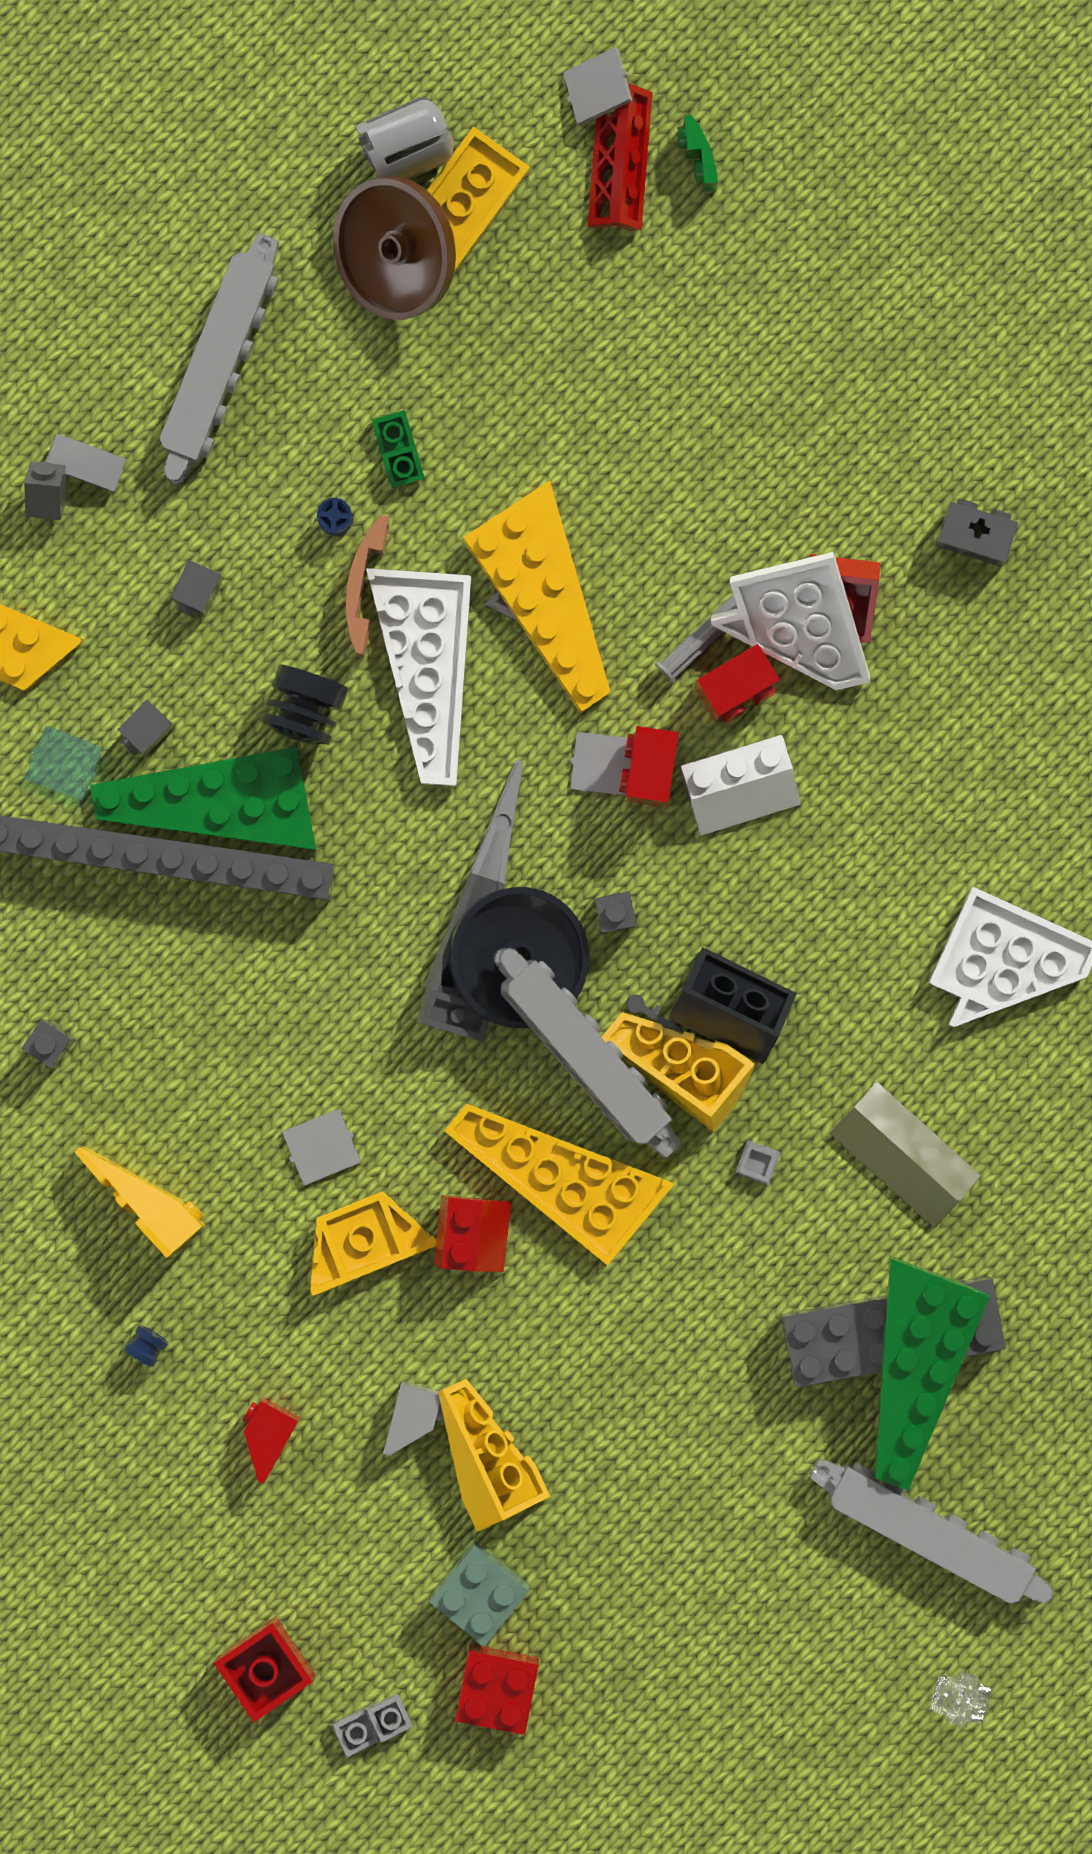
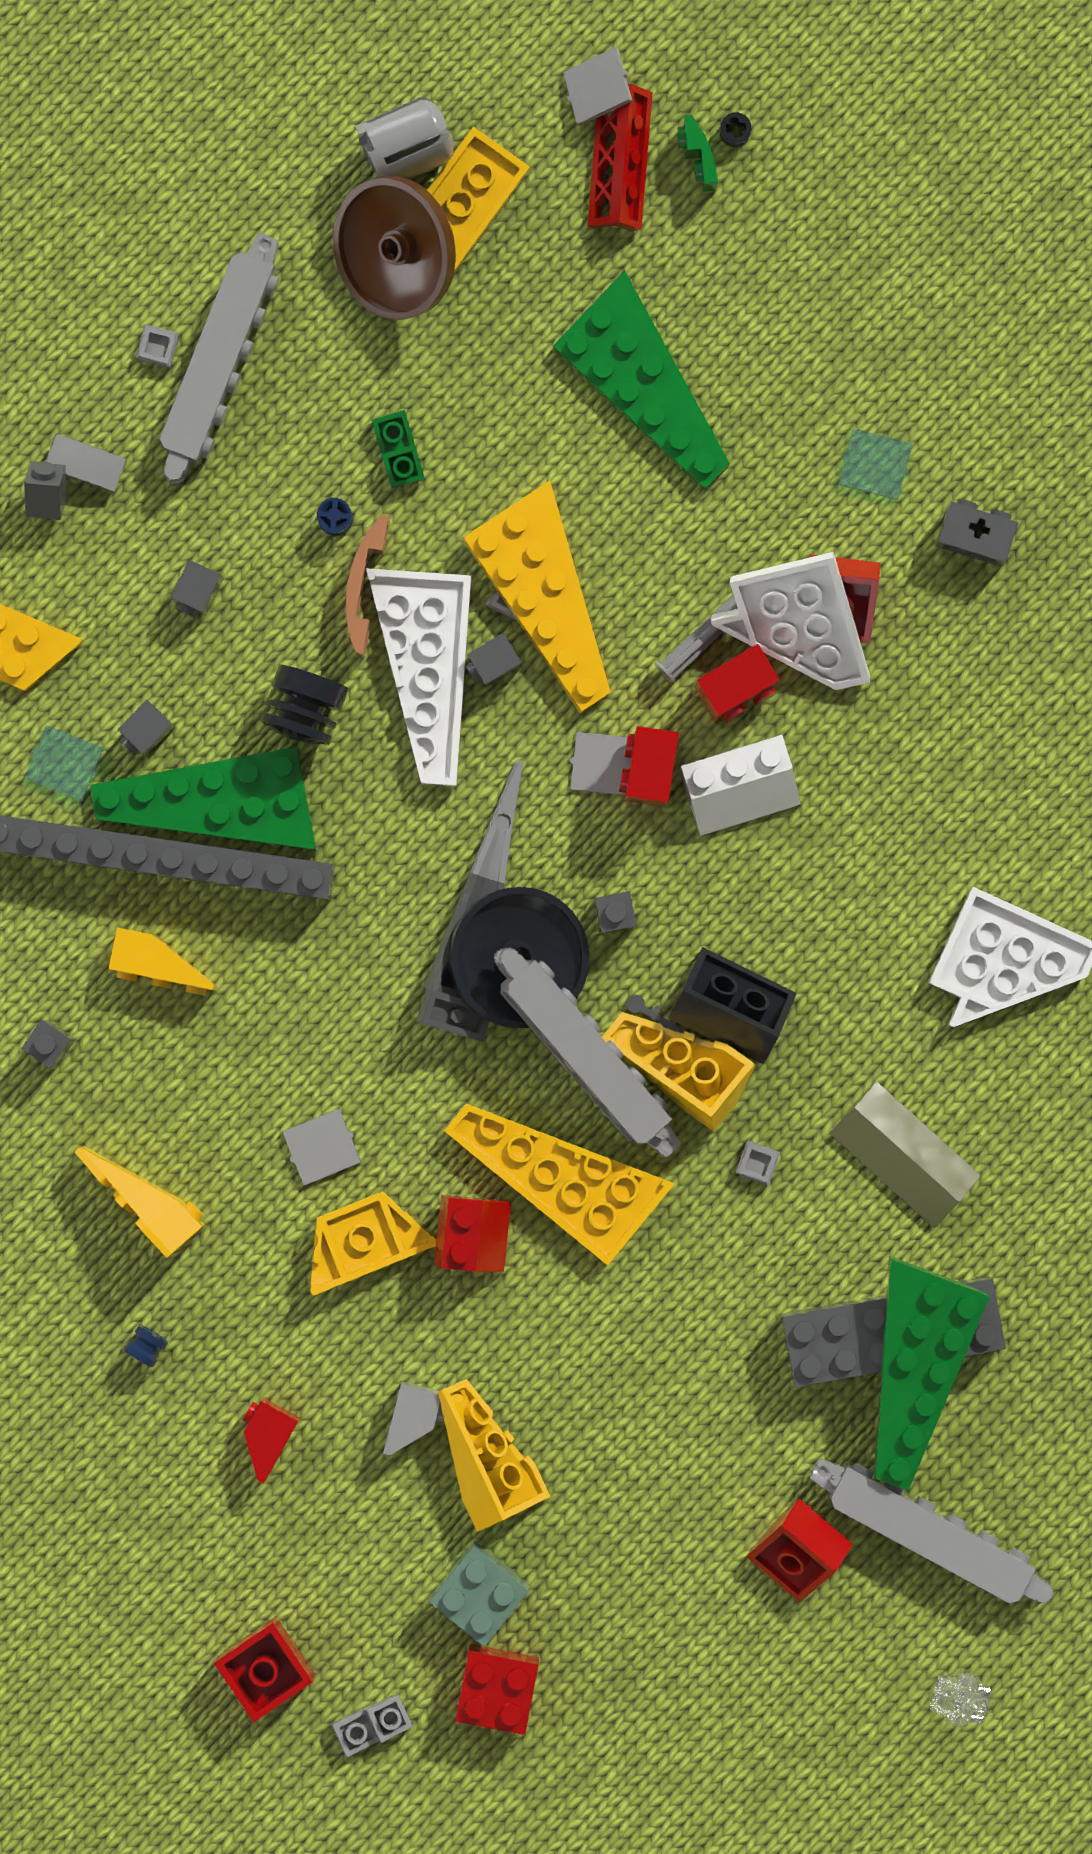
(149, 956): none -> yellow slope
(158, 346): none -> light grey tile
(493, 661): none -> dark grey brick
(632, 368): none -> green wing
(742, 121): none -> black bush
(800, 1550): none -> red slope
(875, 464): none -> clear light blue piece

